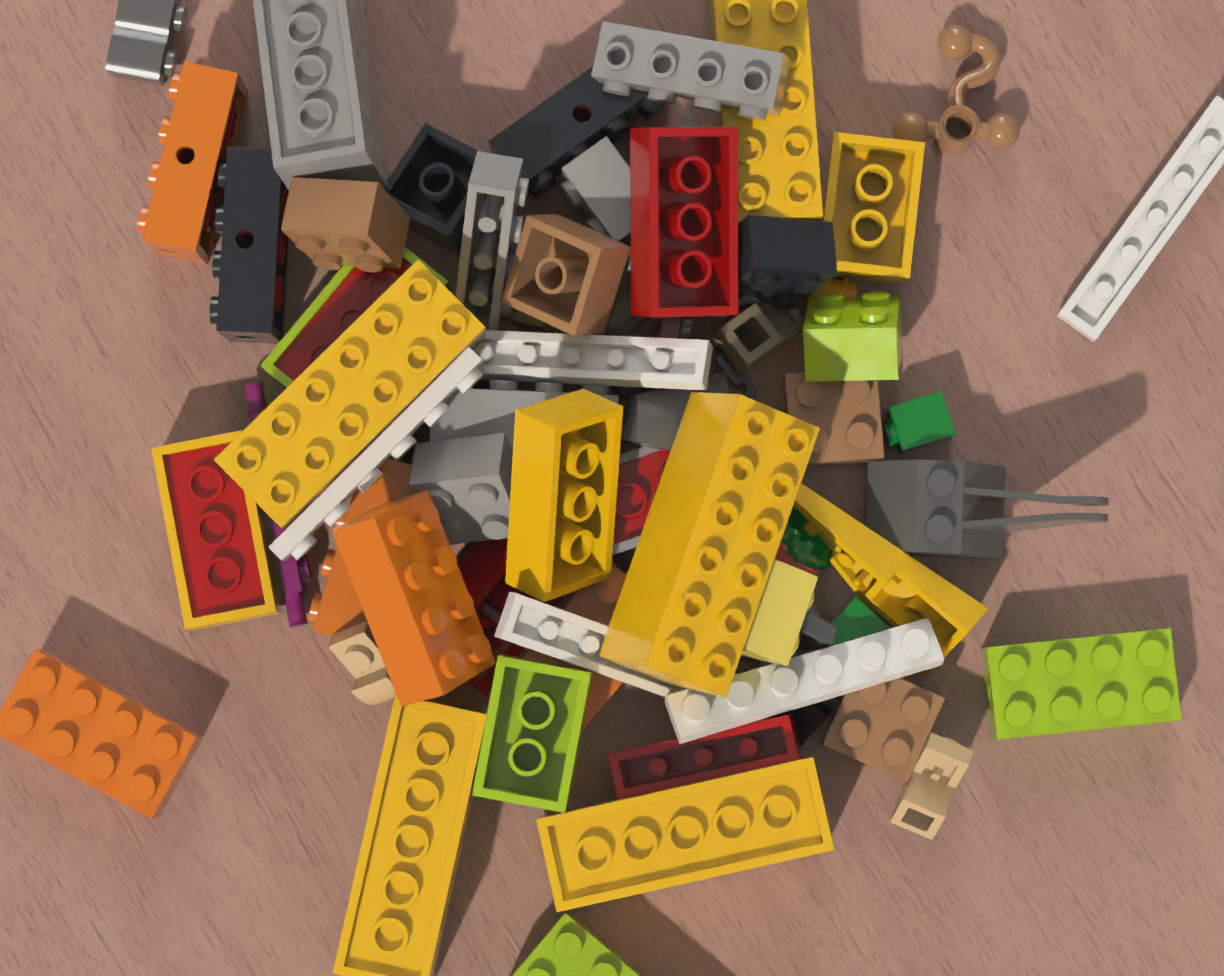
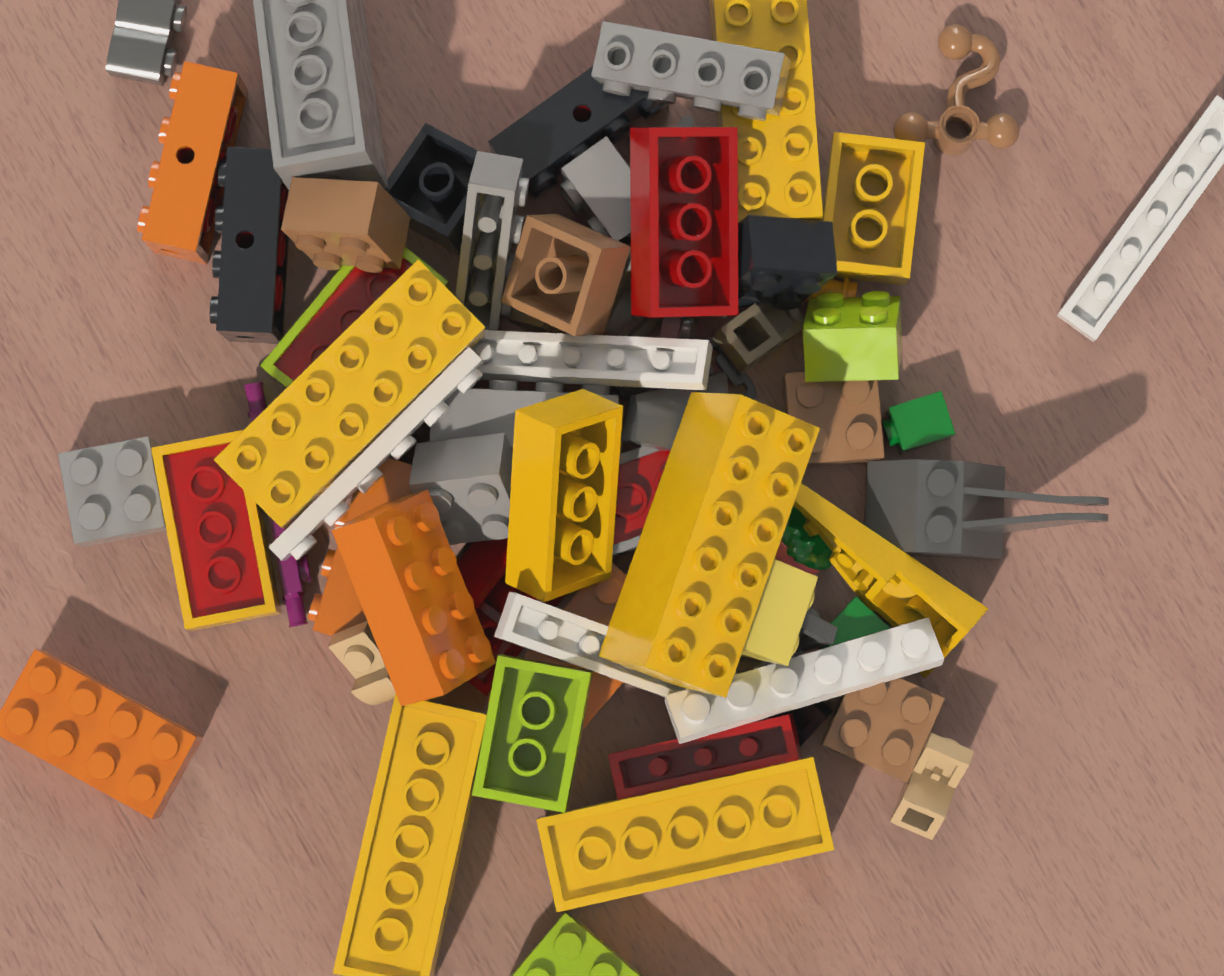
(112, 491): none -> light grey brick
(1081, 684): lime brick -> none

